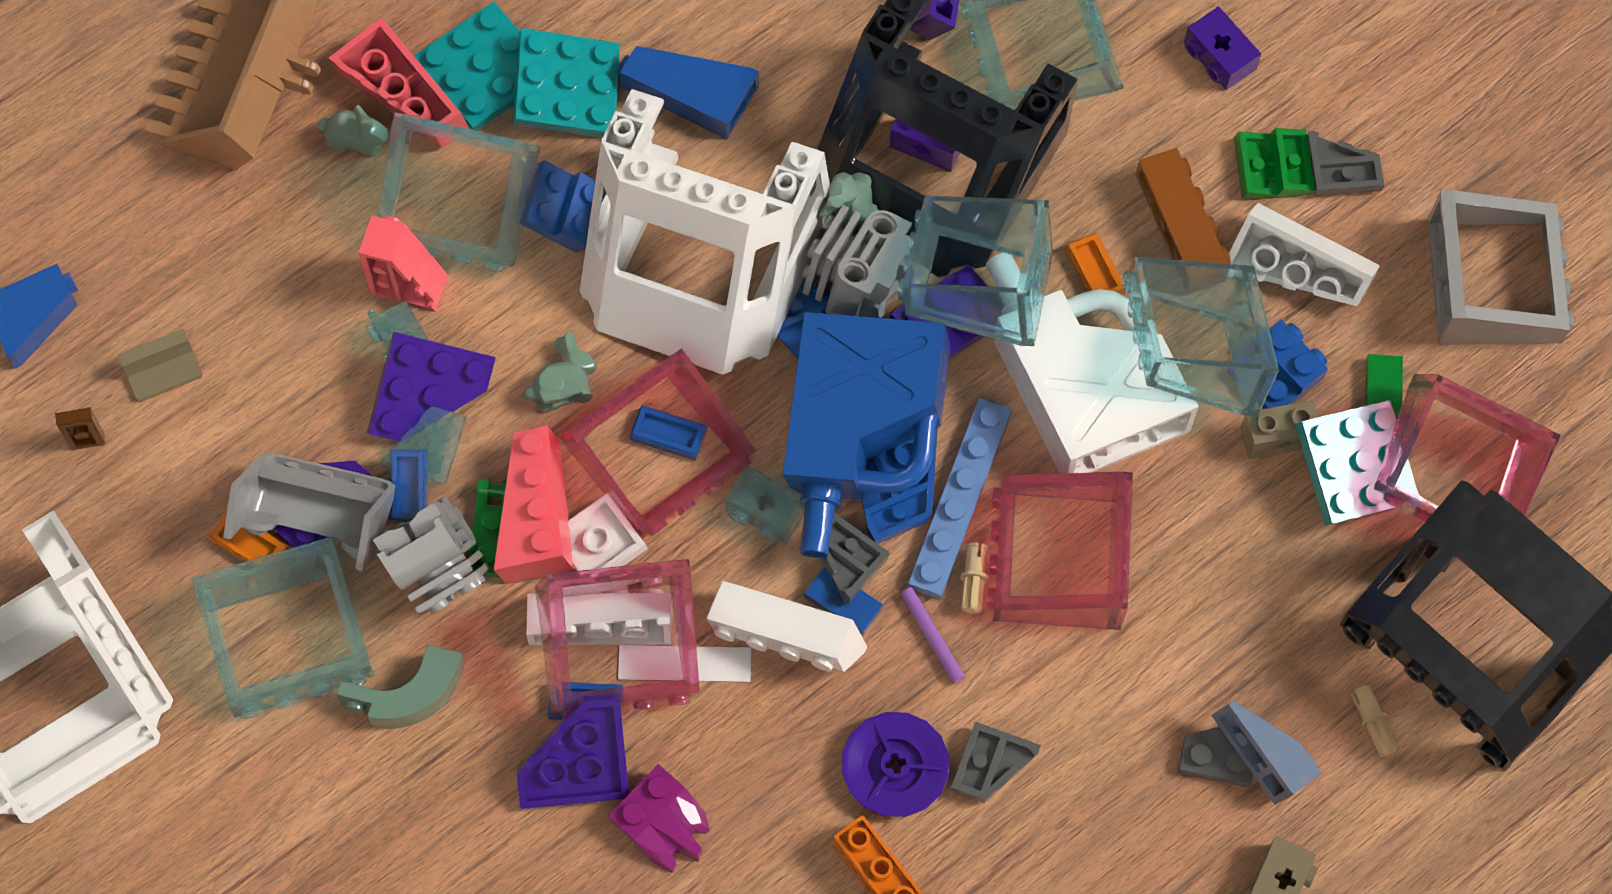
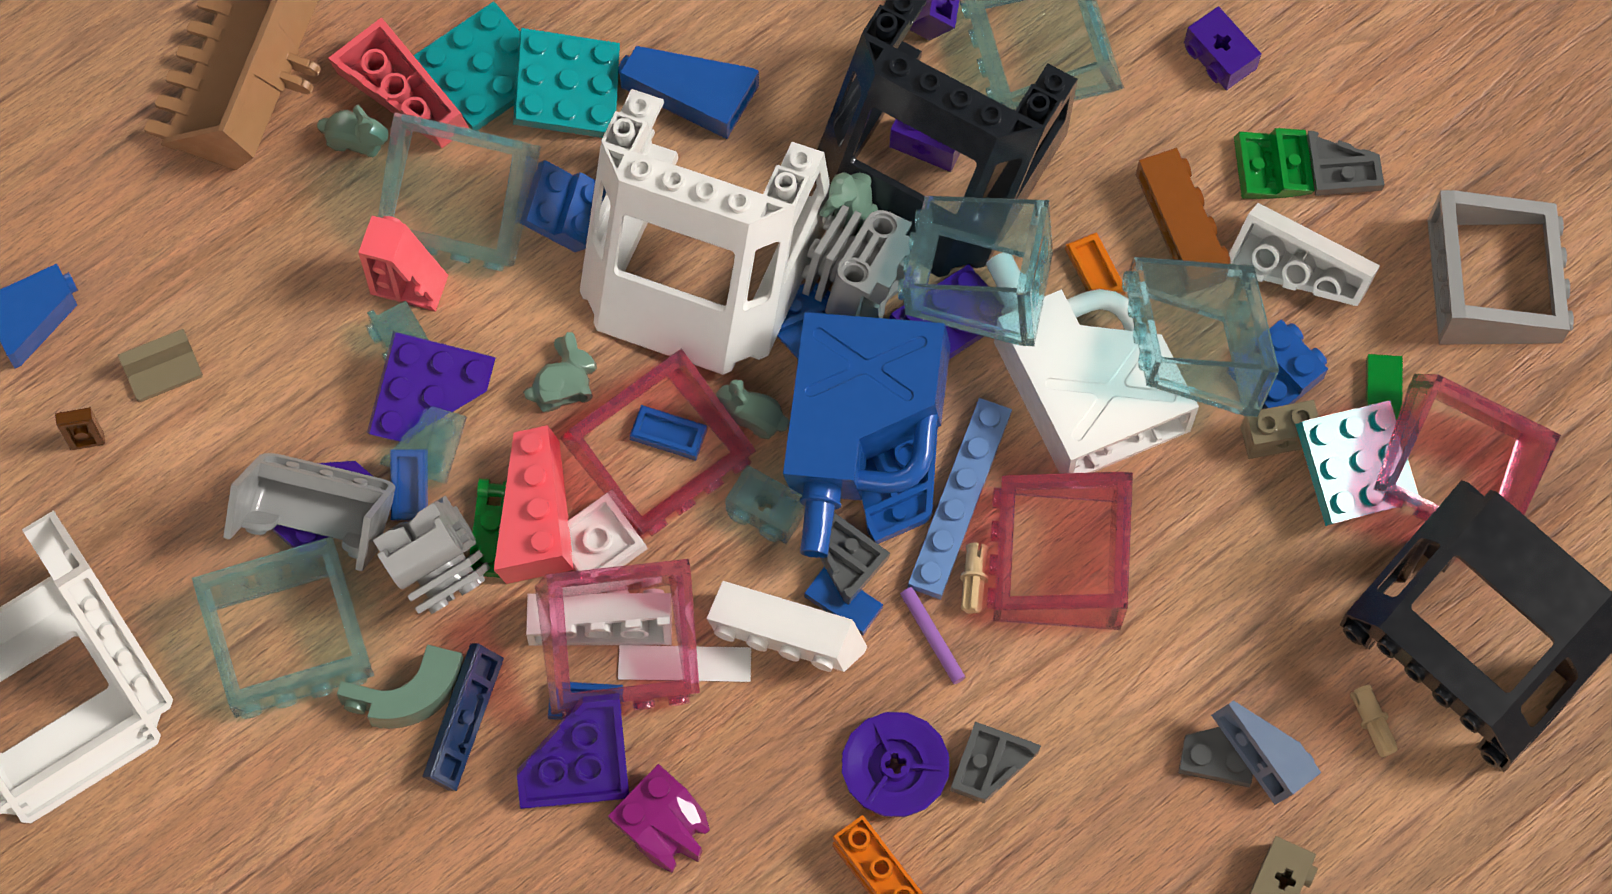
(244, 544): orange tile -> none
(463, 717): none -> dark blue plate
(753, 410): none -> sand green animal

